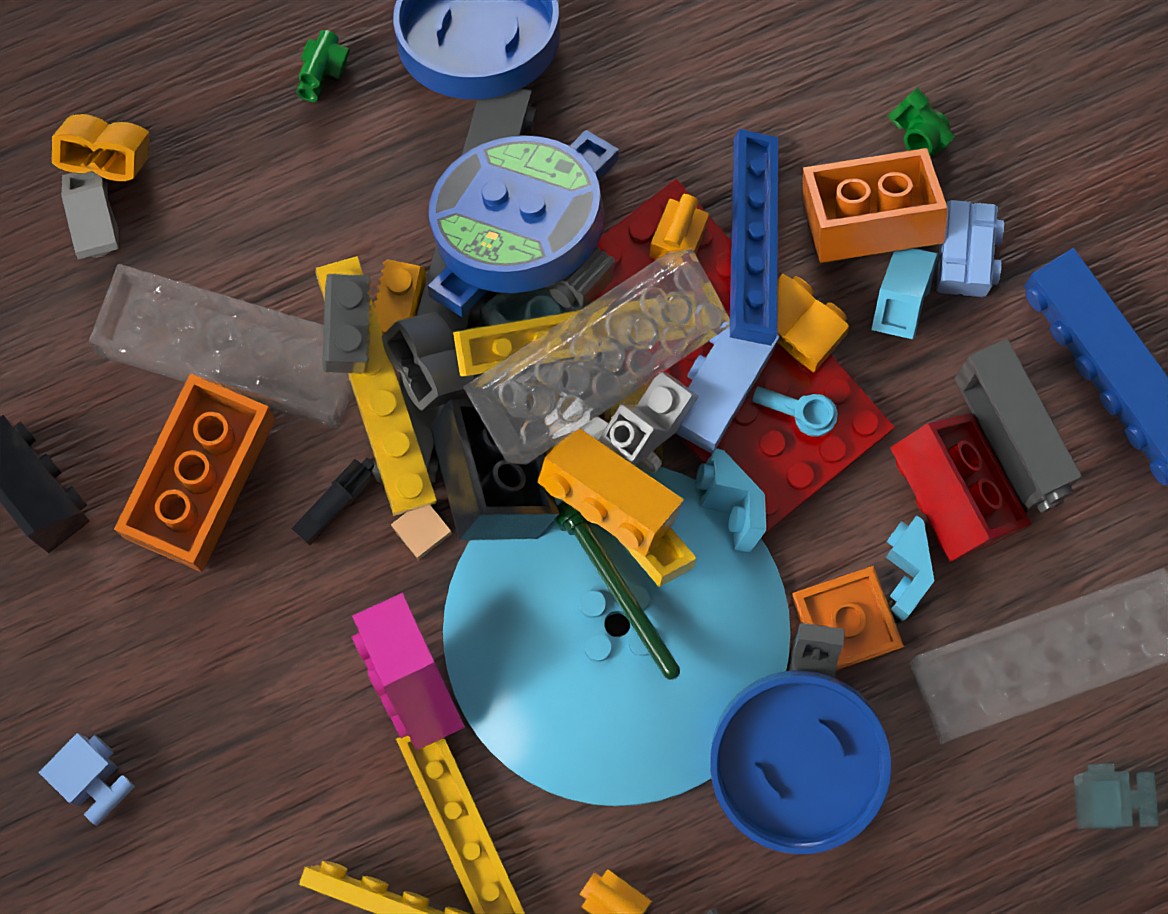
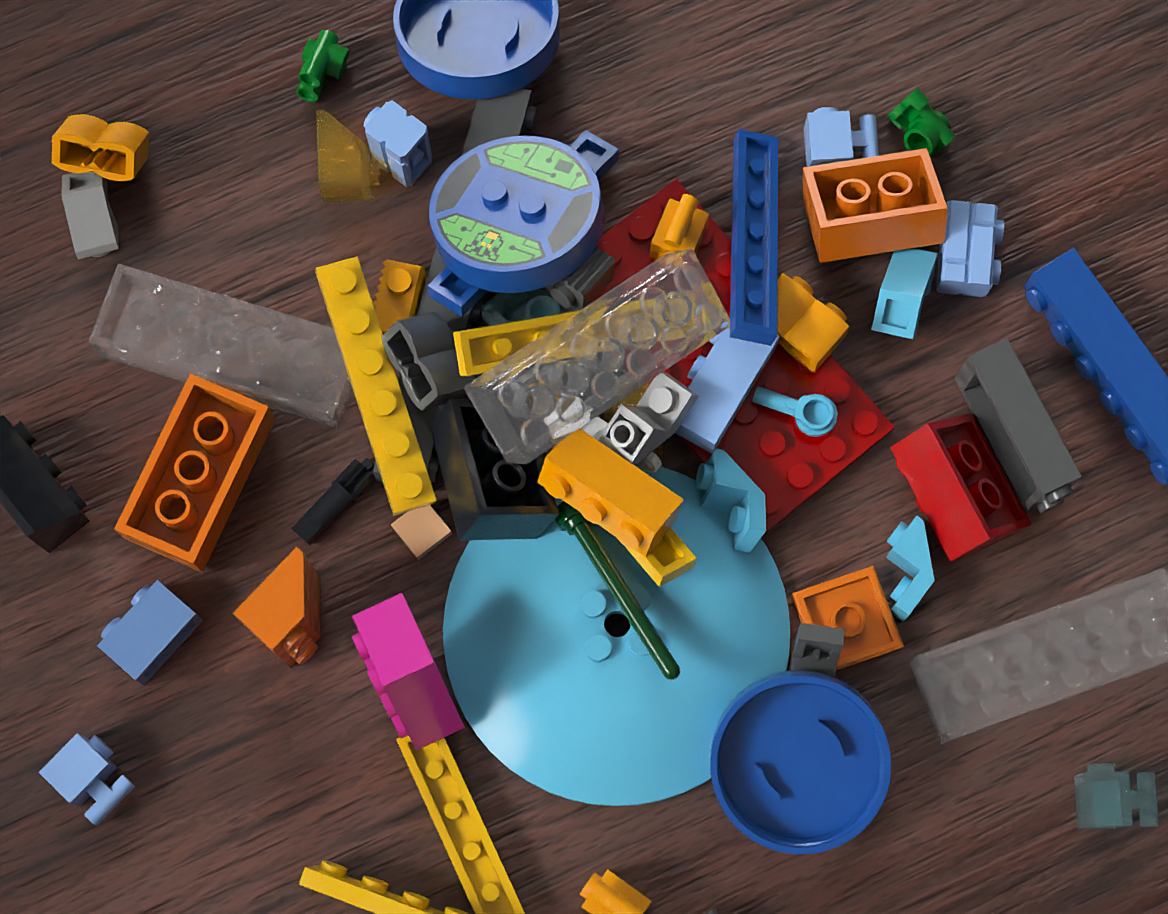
(148, 632): none -> medium blue brick
(286, 610): none -> orange slope
(343, 163): none -> clear yellow slope
(346, 323): dark grey brick -> none
(398, 142): none -> light blue brick
(831, 140): none -> light blue brick

